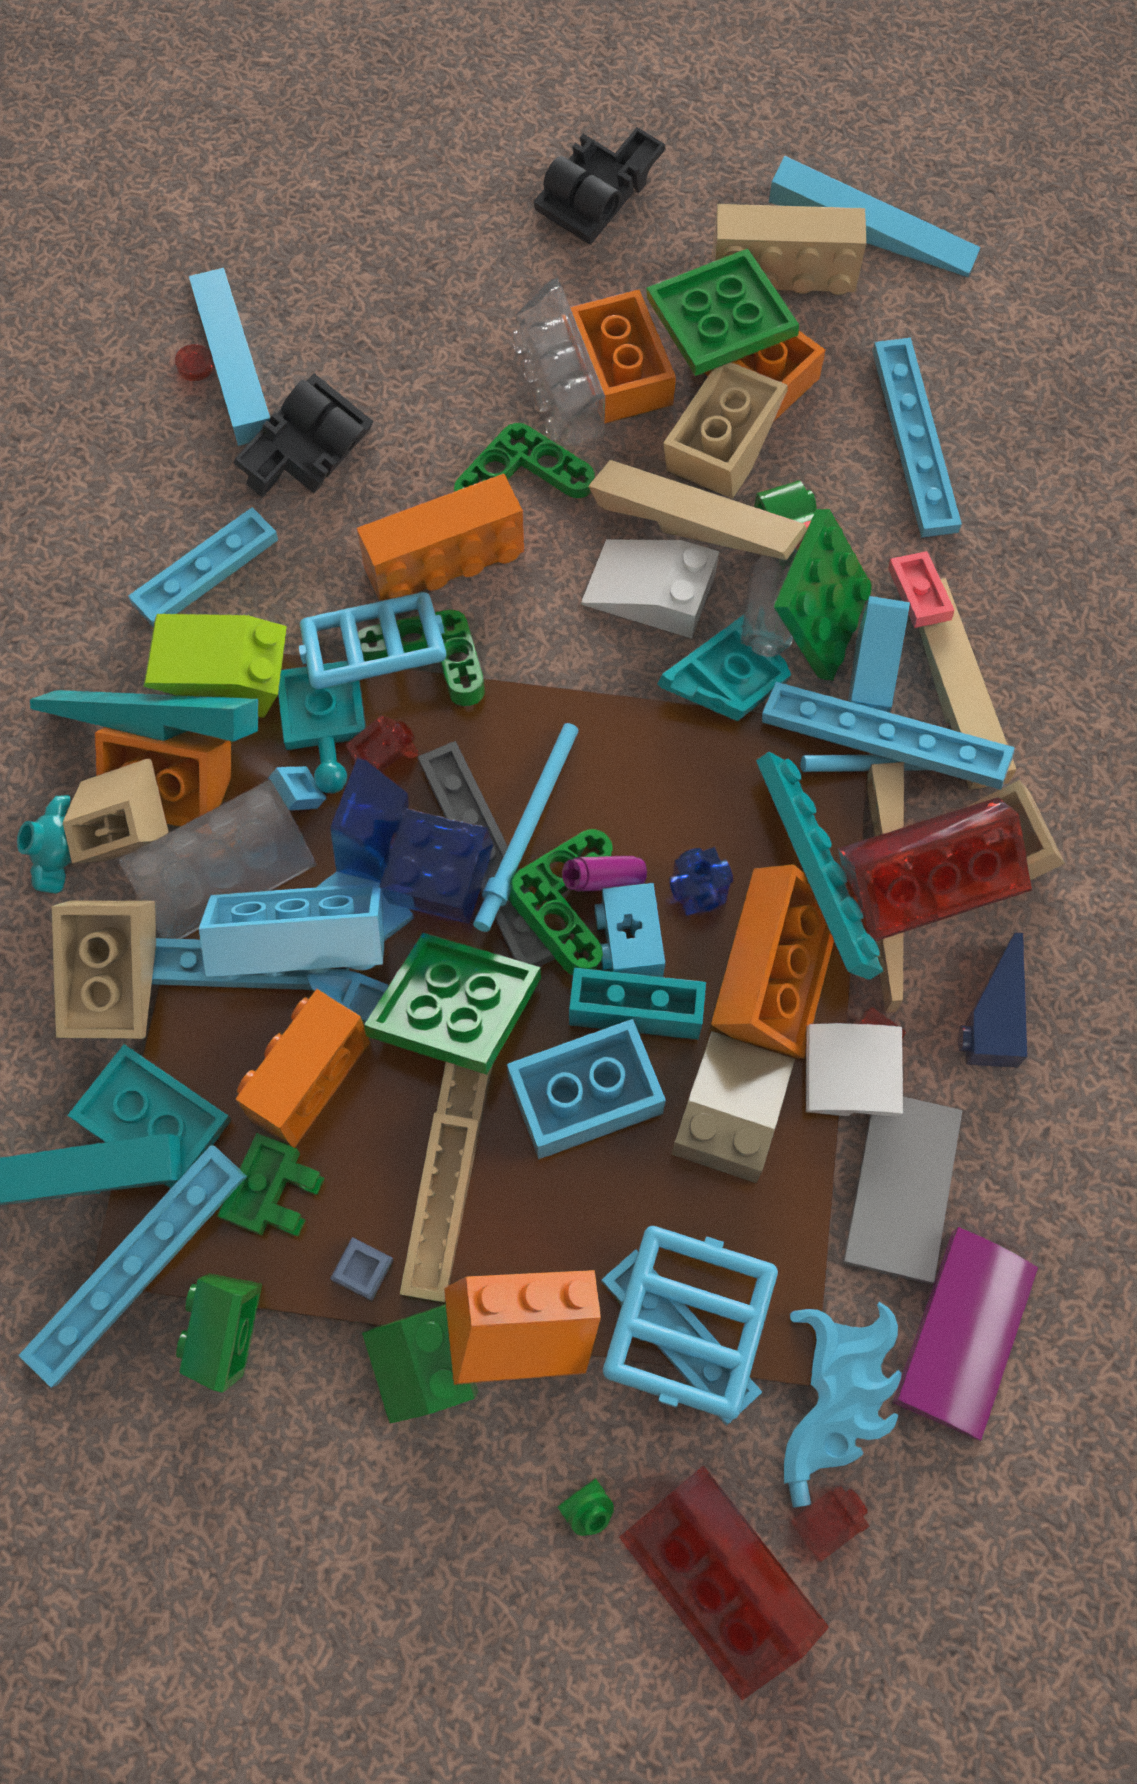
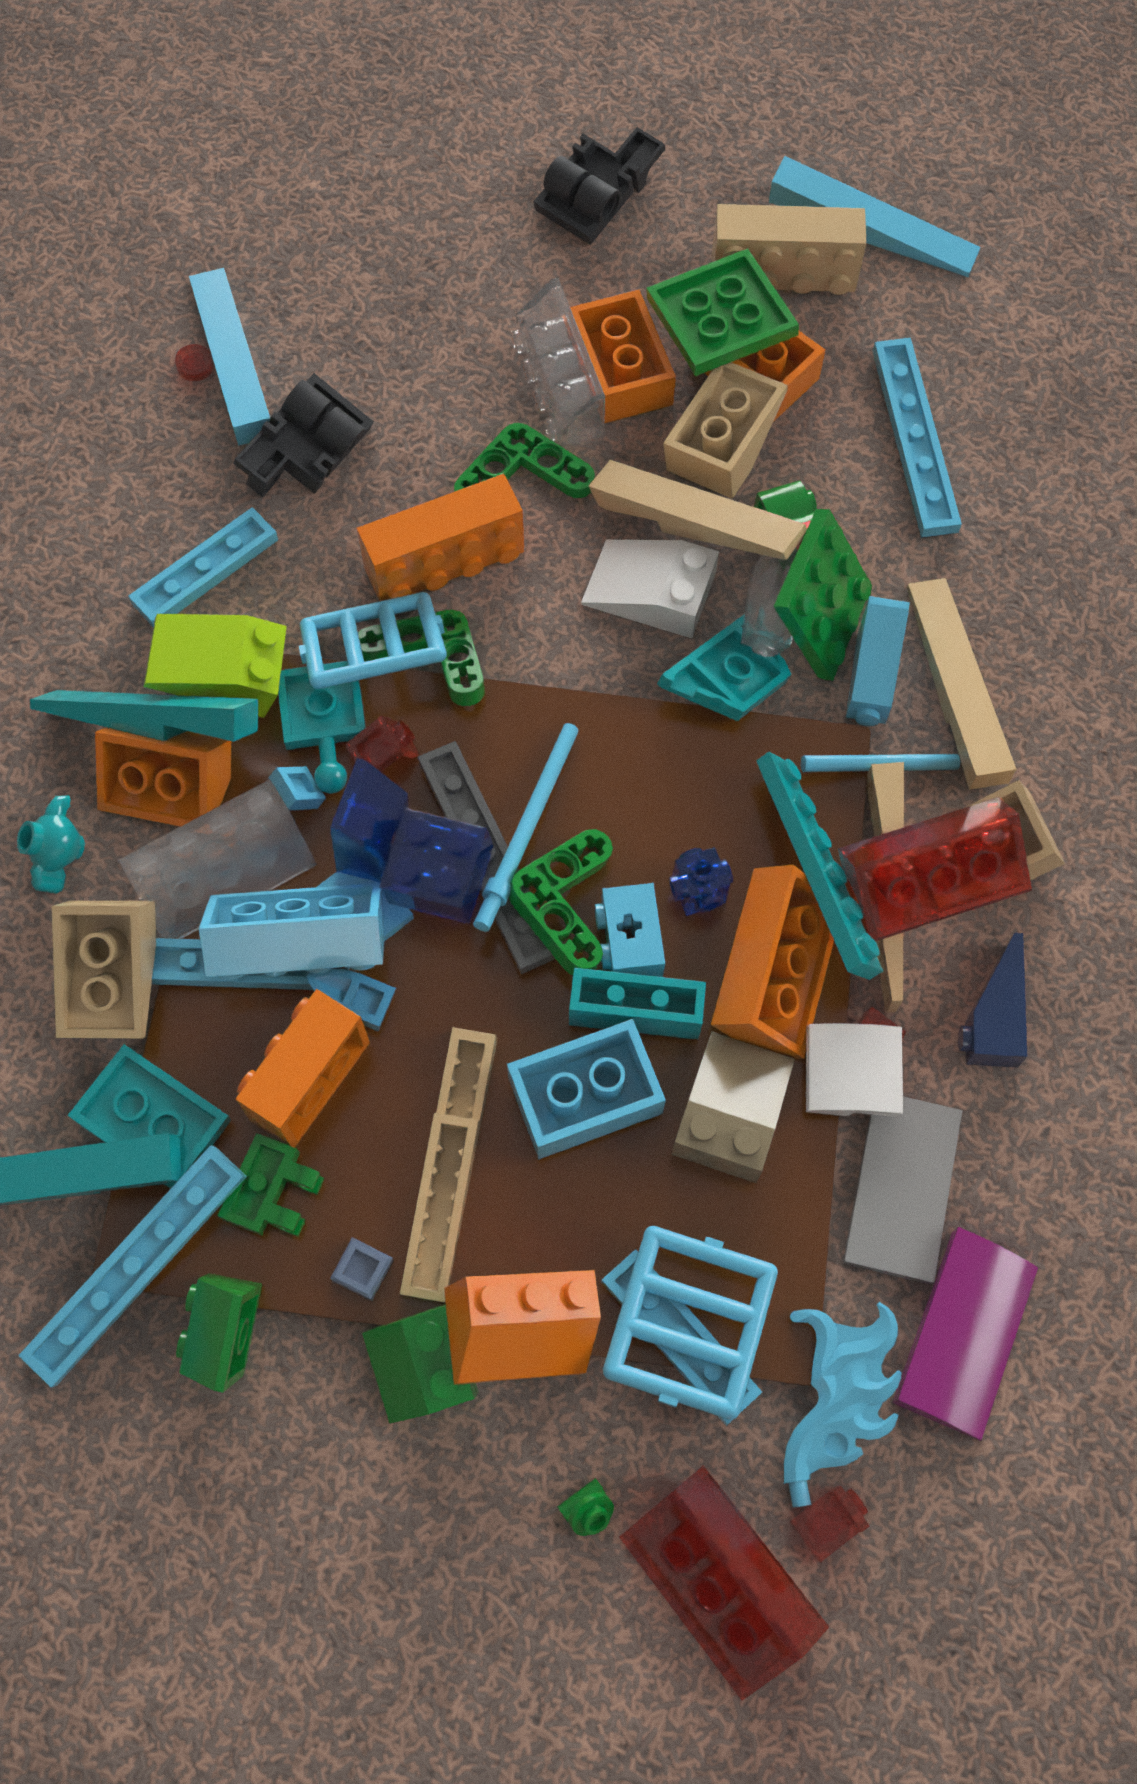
(115, 814): tan slope -> none
(453, 1003): green plate -> none
(603, 872): magenta piece -> none
(888, 735): medium azure plate -> none
(921, 586): coral plate -> none

